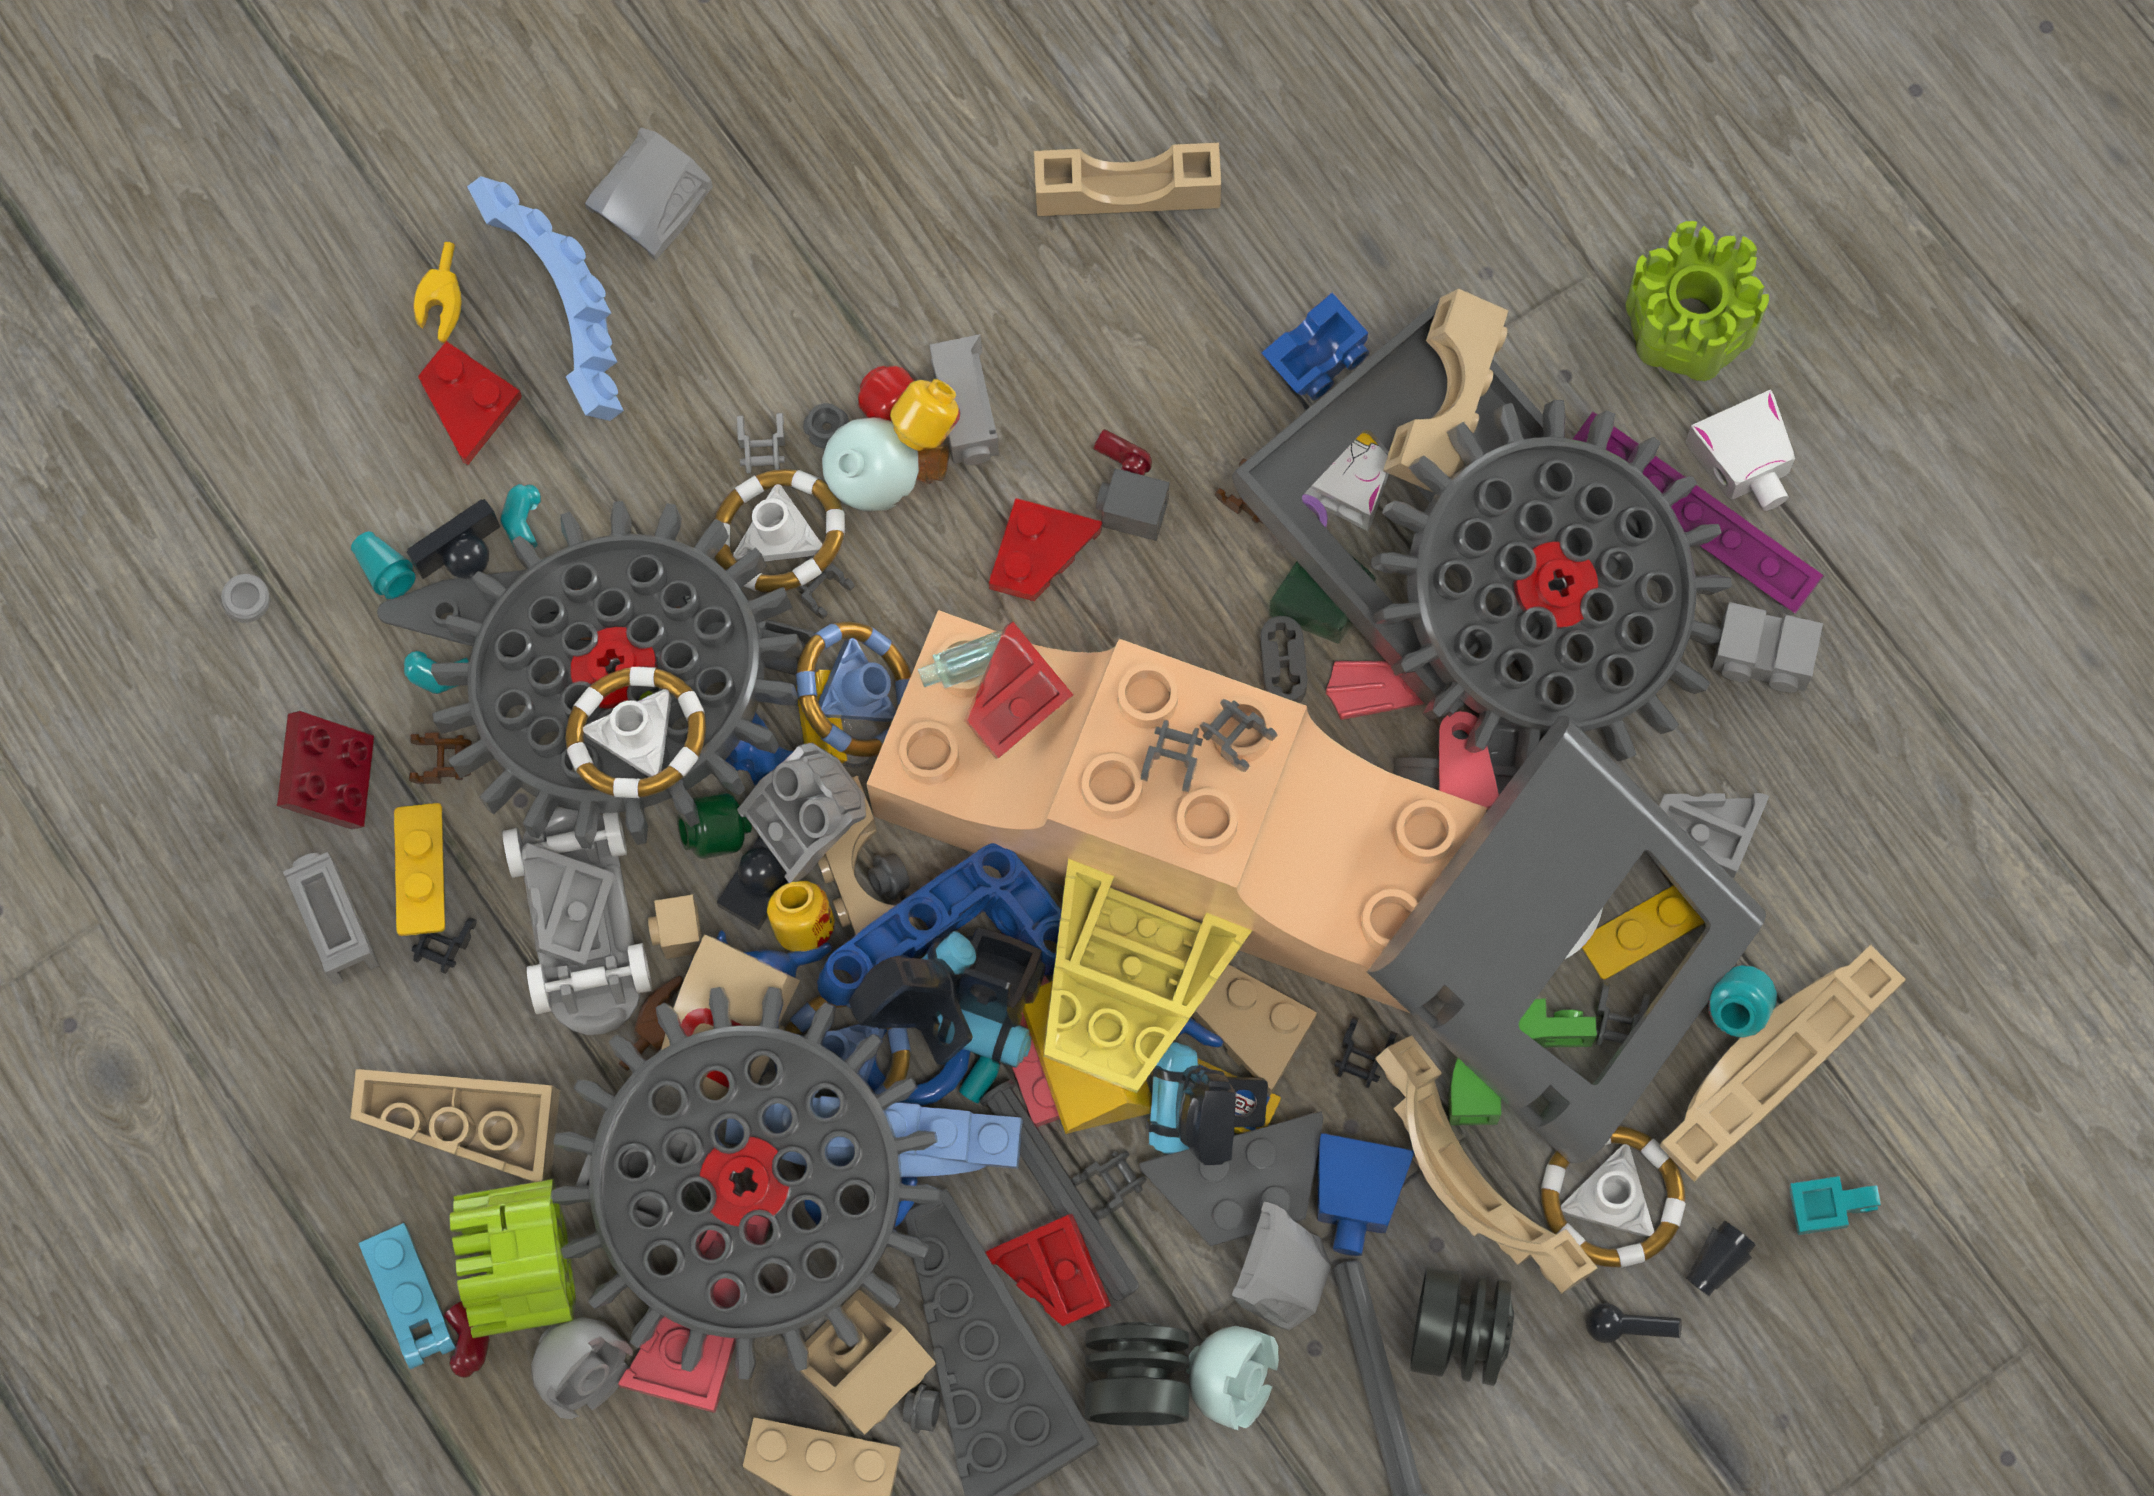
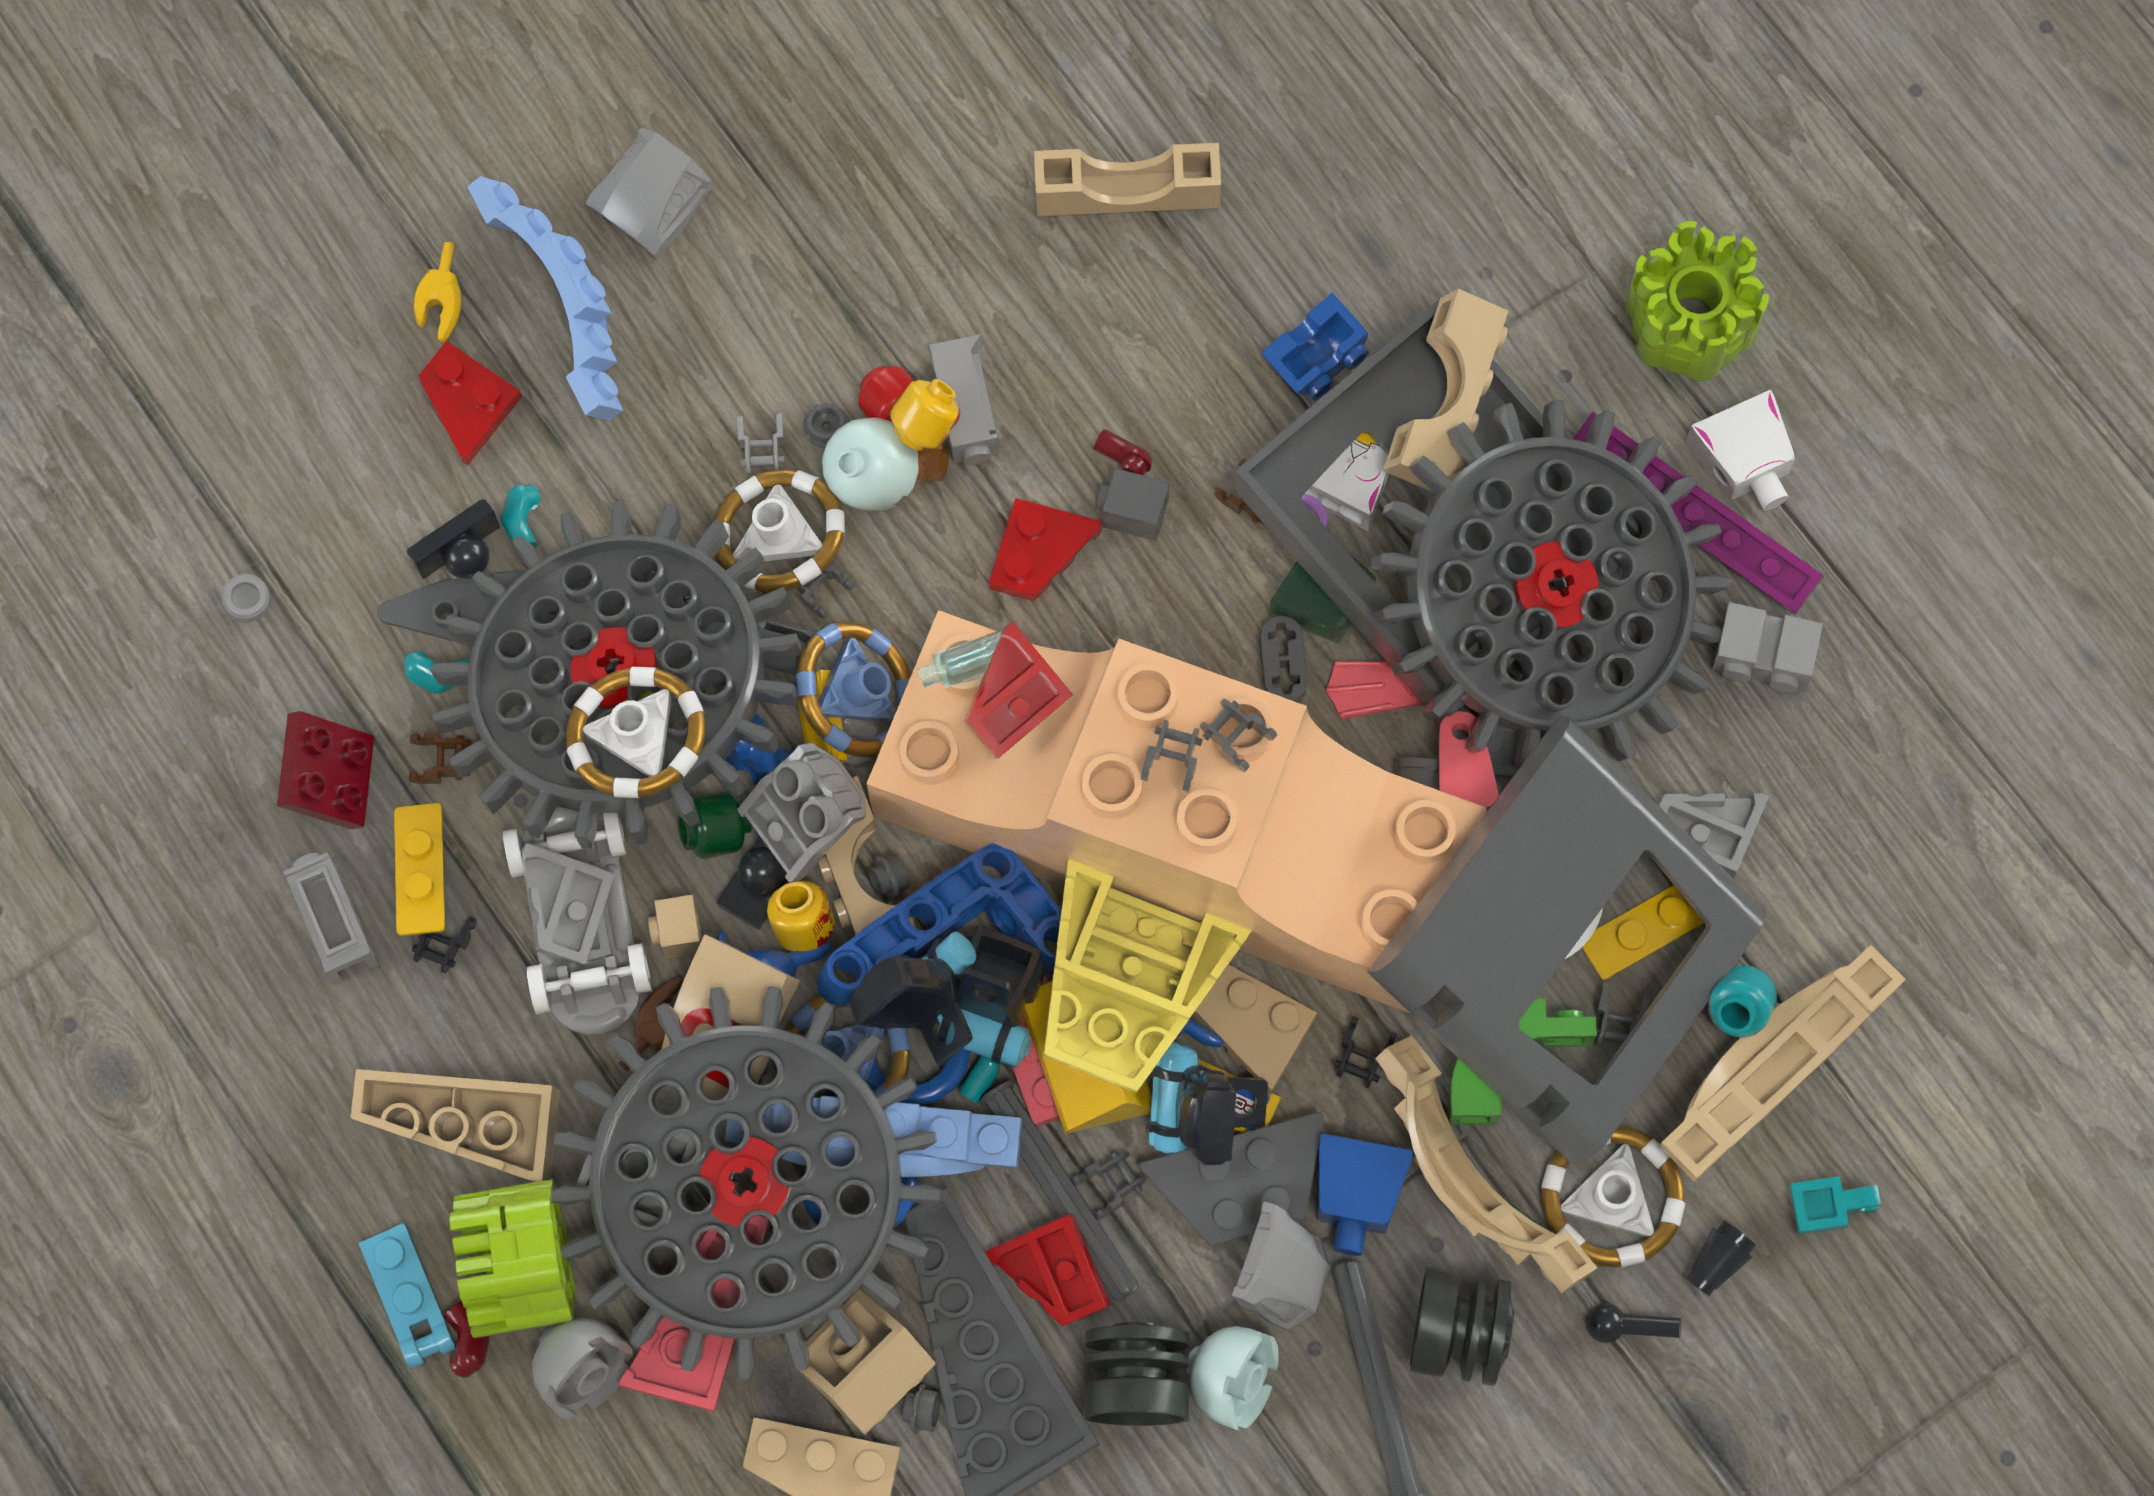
(383, 566): teal cone -> none

